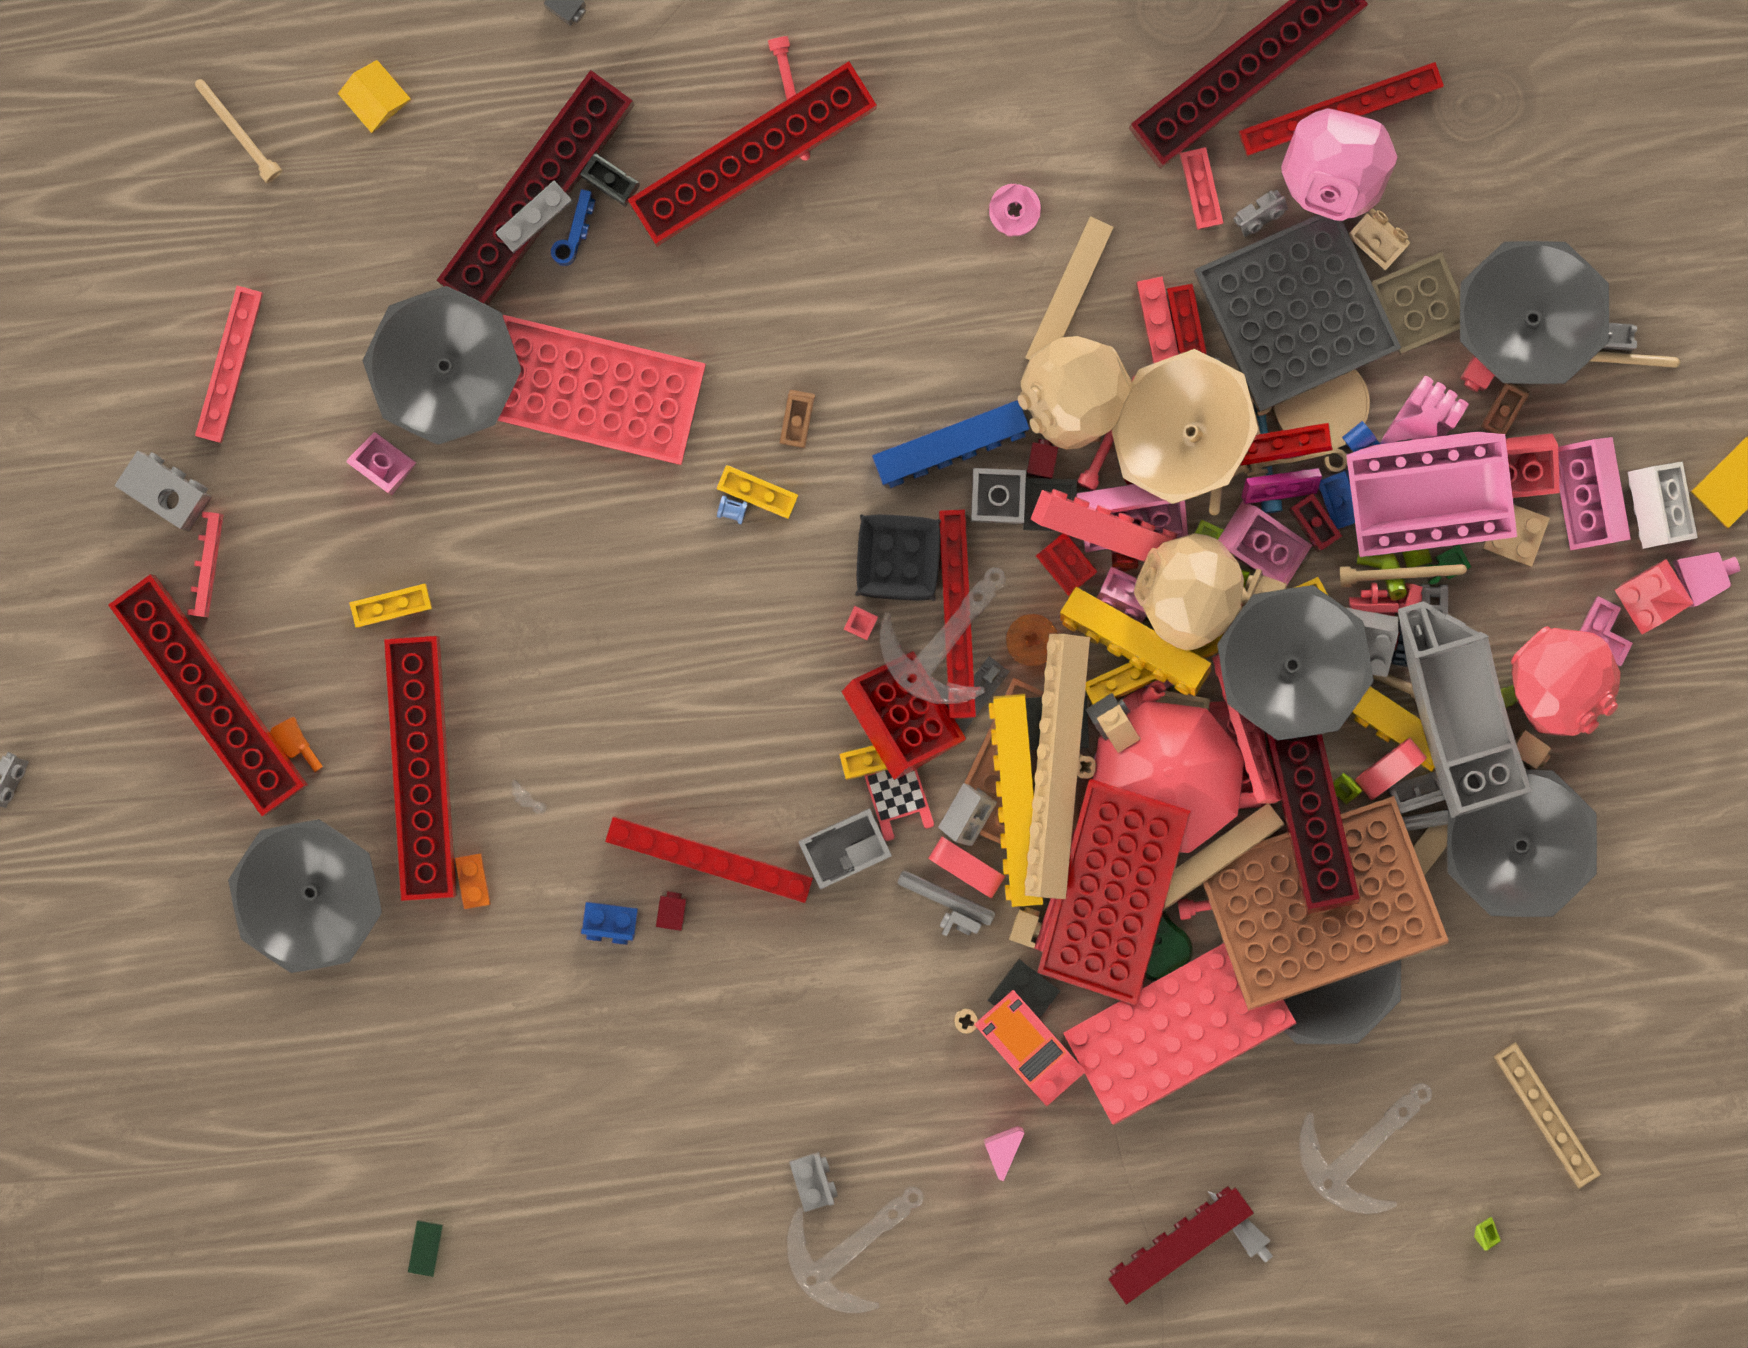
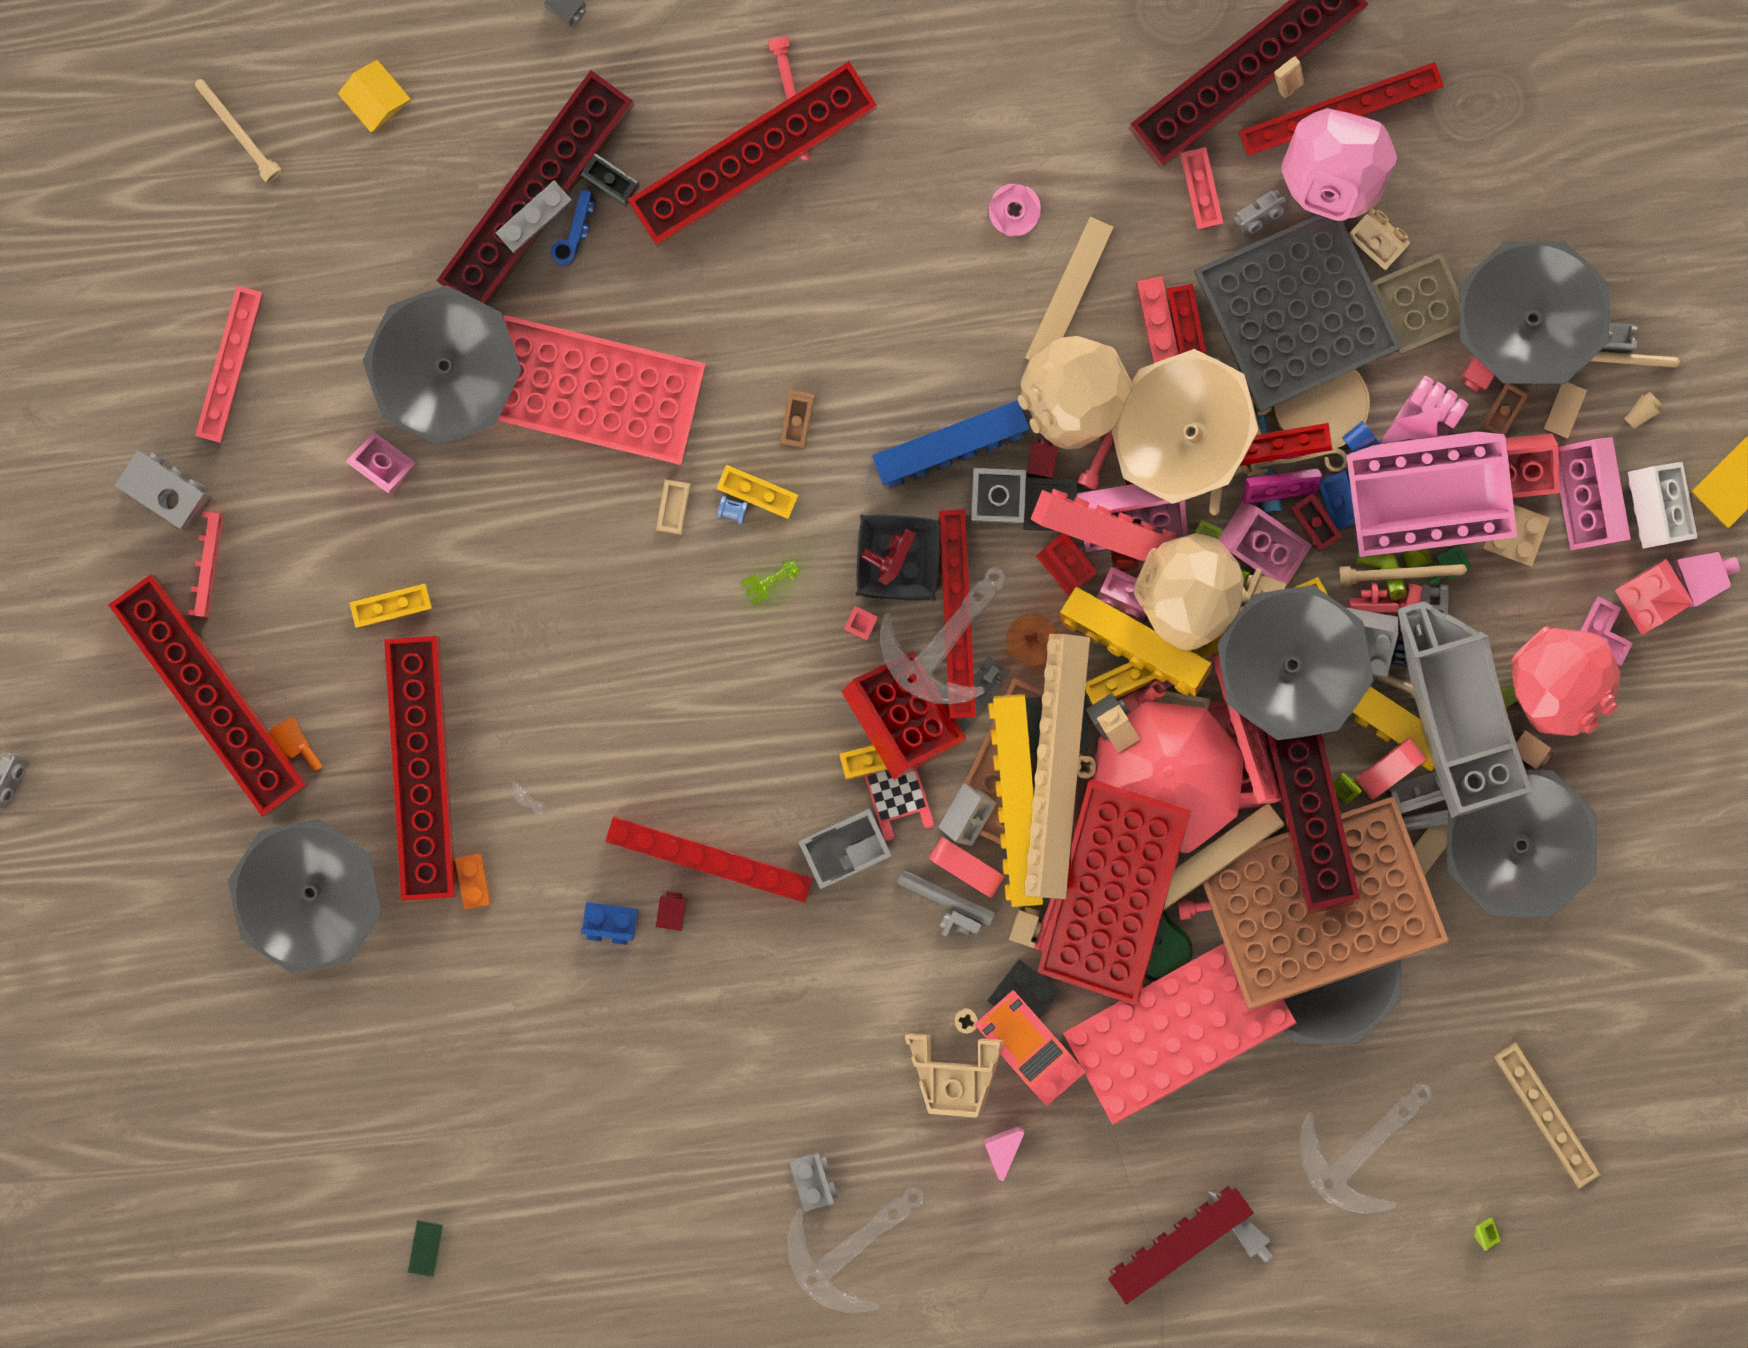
(673, 507): none -> tan tile
(790, 569): none -> clear neon green hinge
(891, 564): none -> dark red plate
(950, 1086): none -> tan wing
(1289, 77): none -> tan tile
(1564, 410): none -> tan tile
(1643, 410): none -> tan cone

